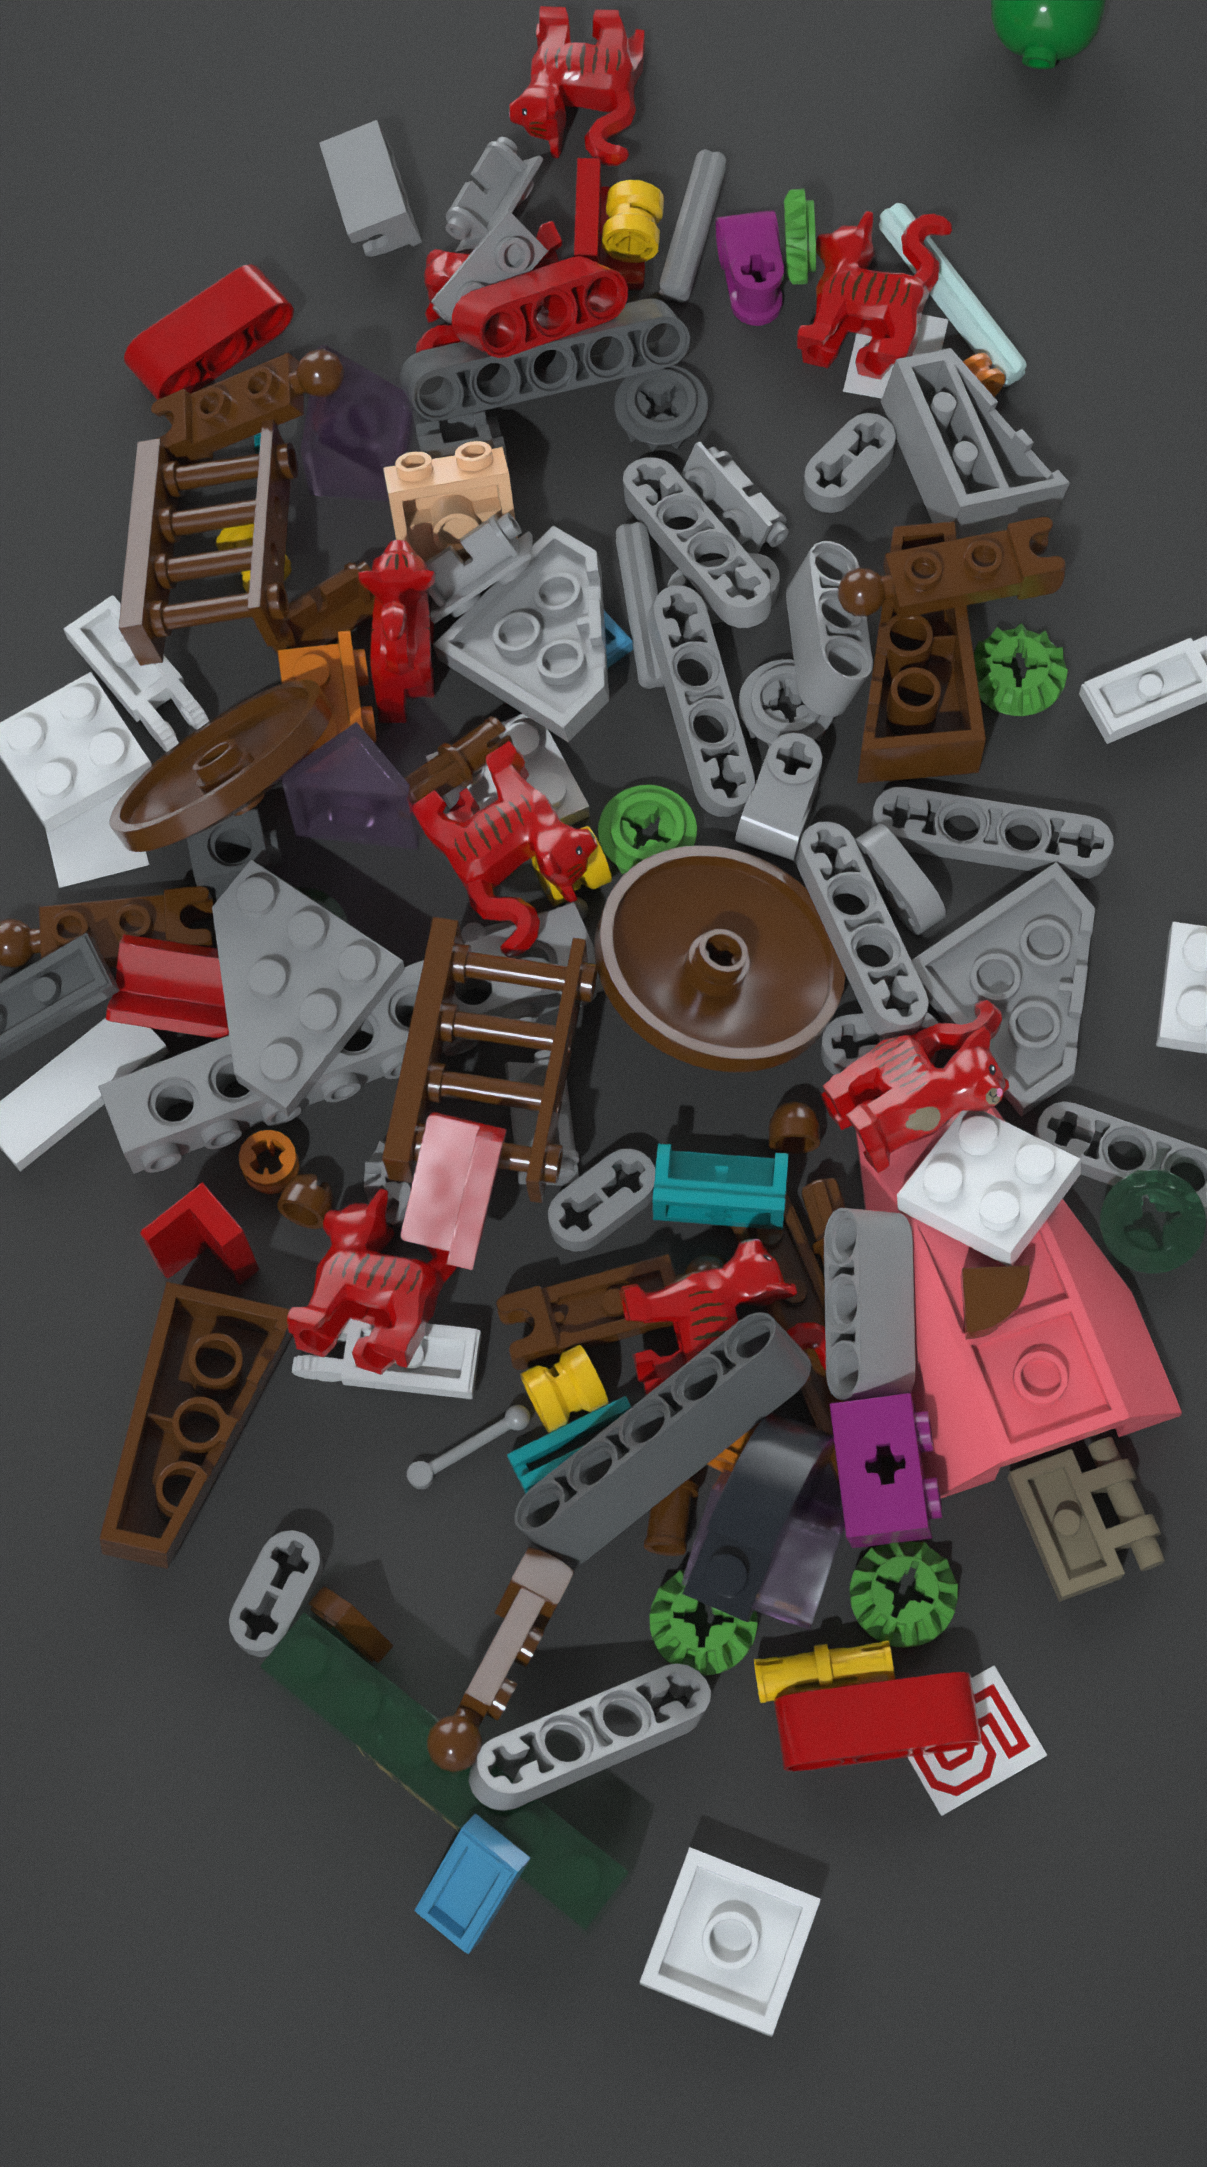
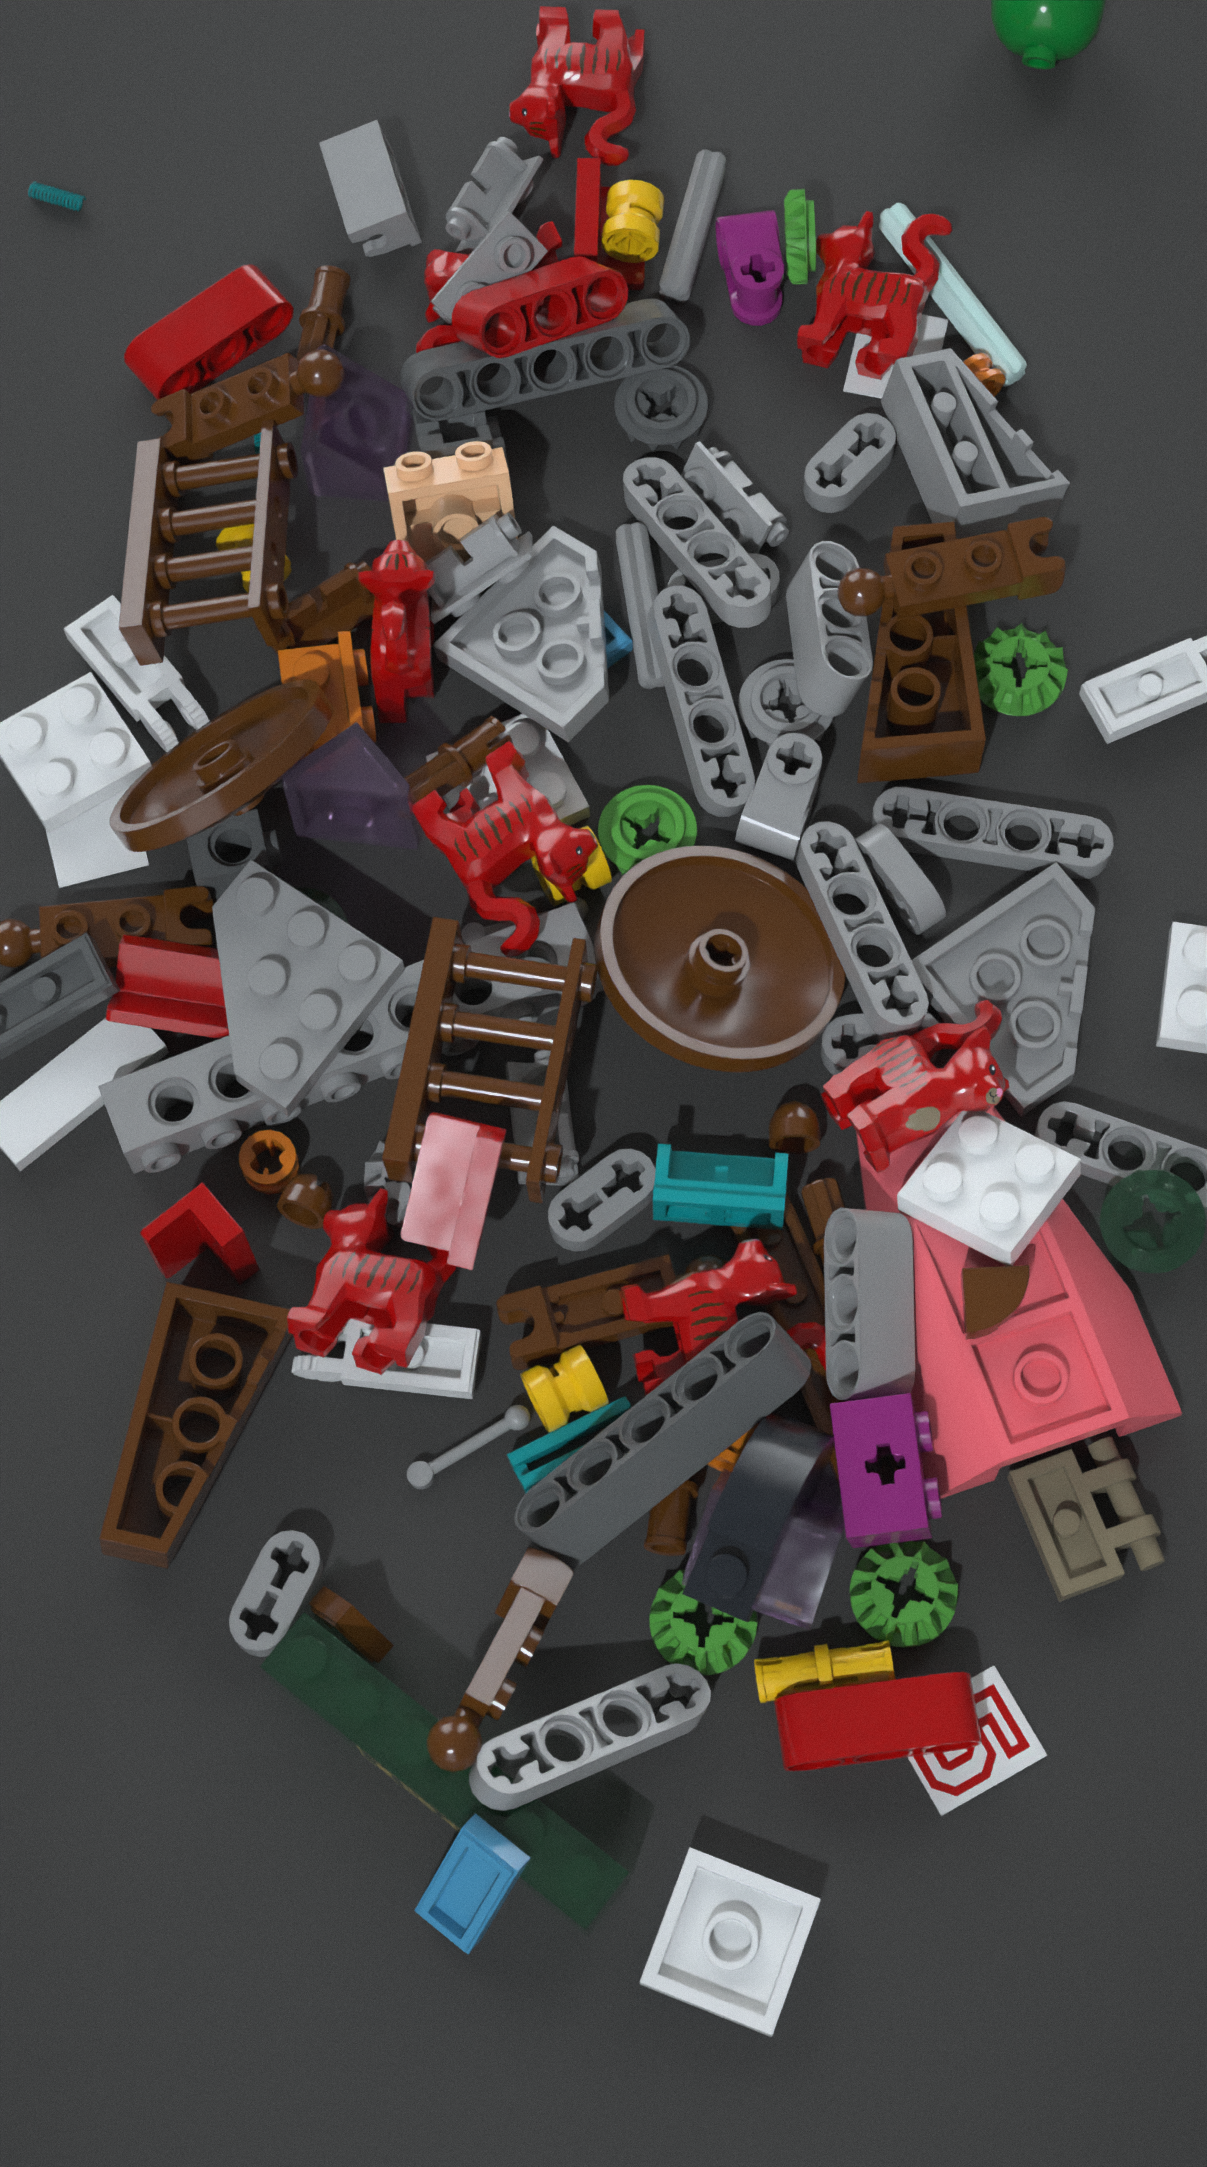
(56, 192): none -> teal leg
(323, 316): none -> reddish brown axle

